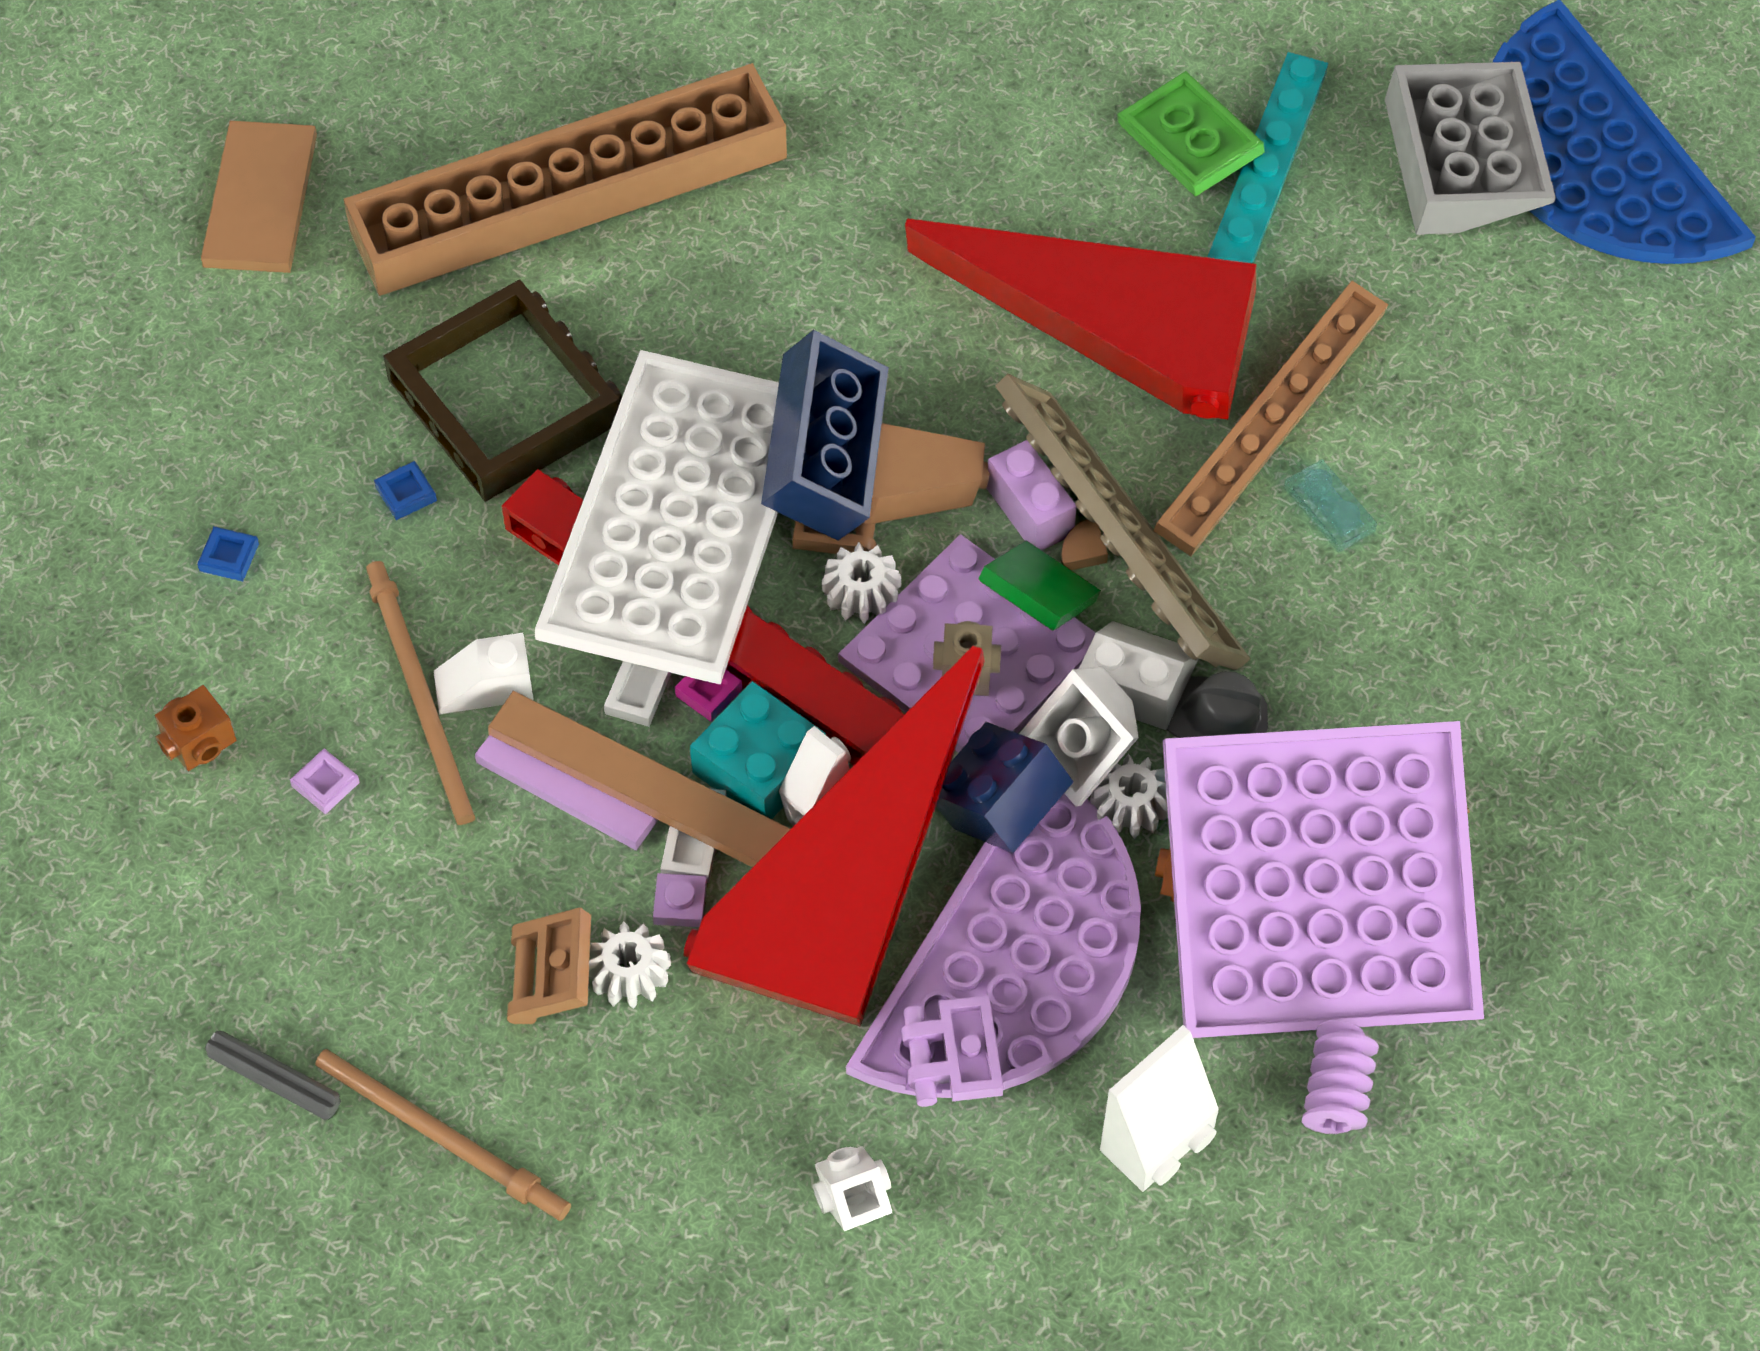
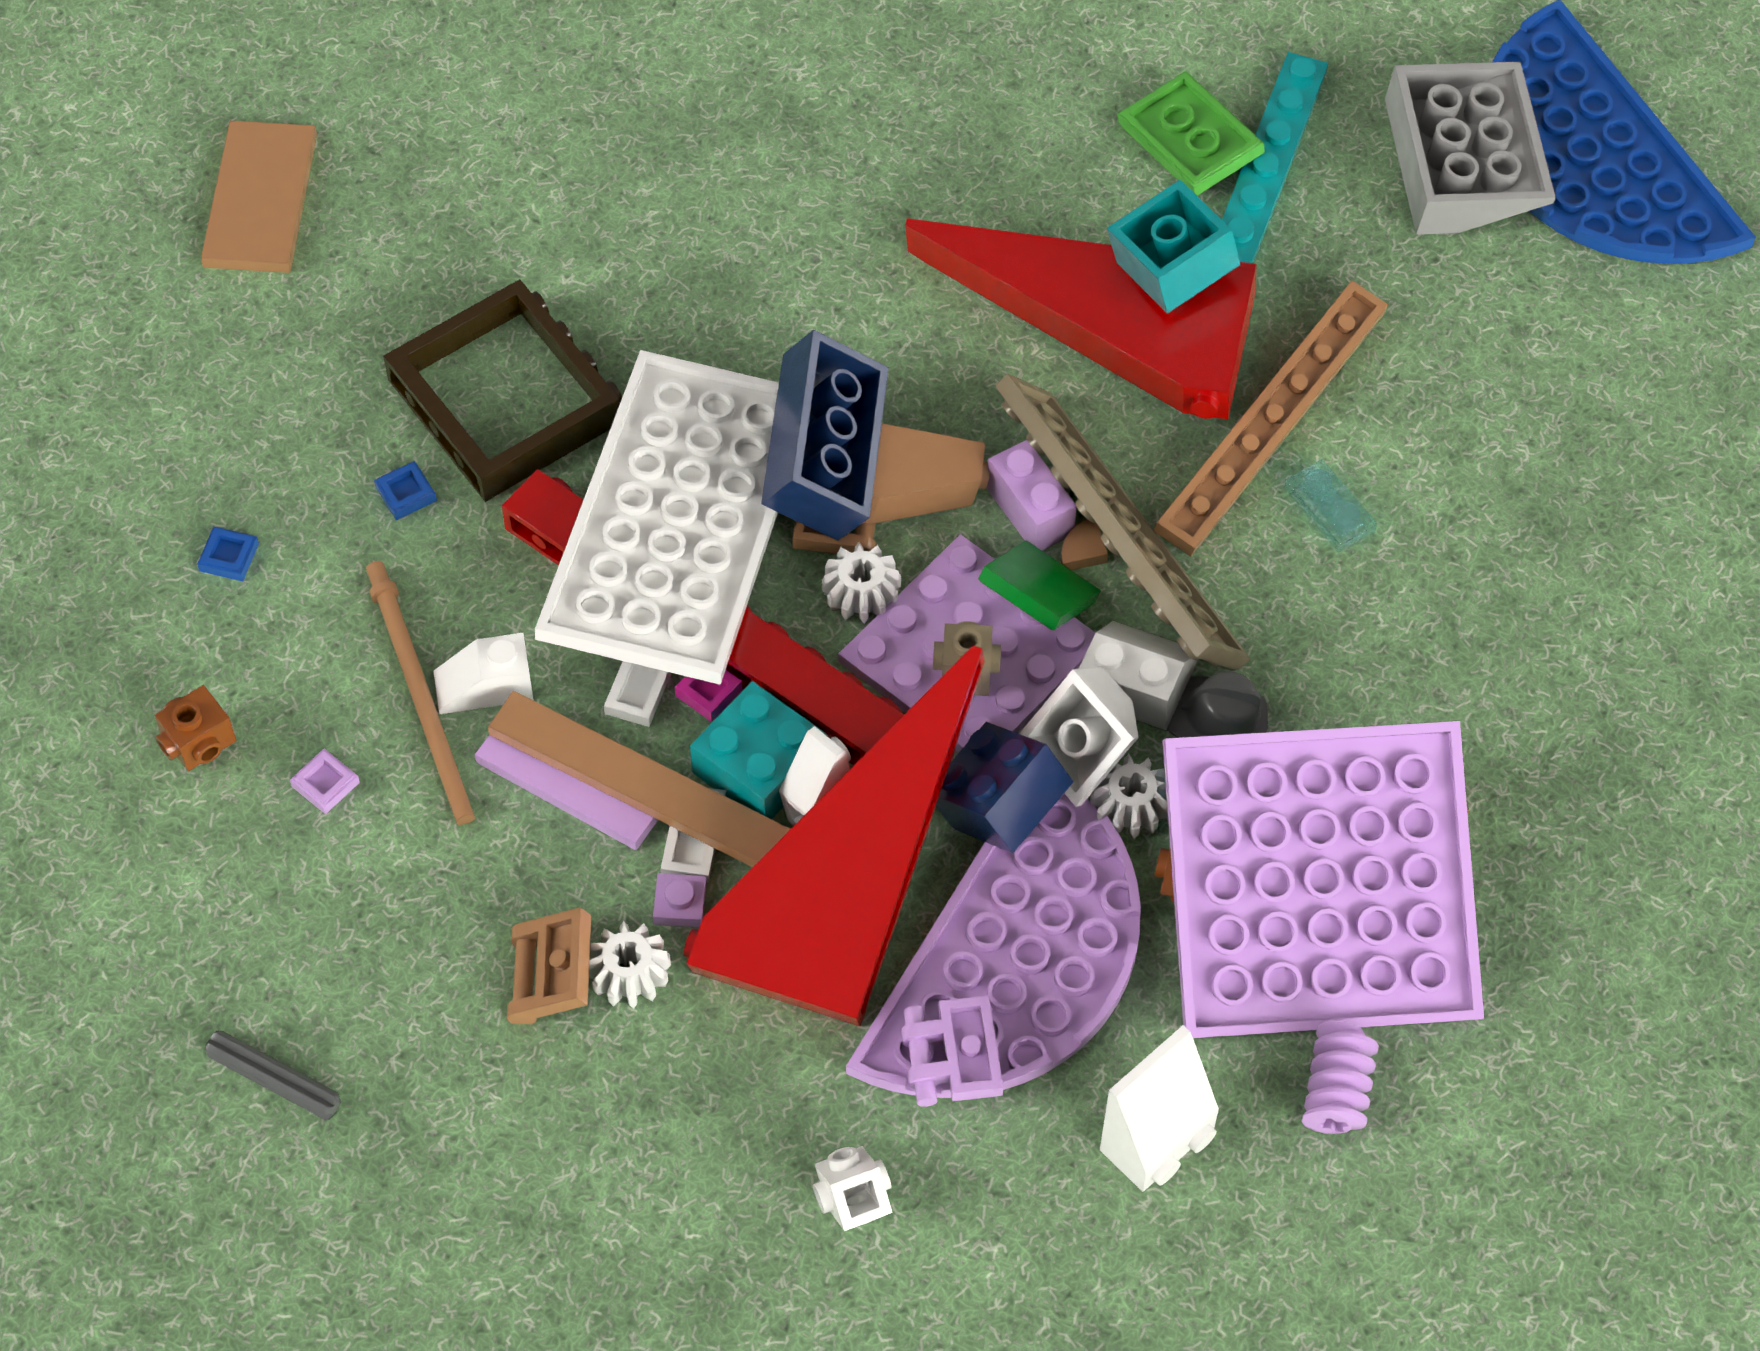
(520, 1183): medium nougat bar -> none
(565, 179): medium nougat brick -> none
(1173, 246): none -> teal brick

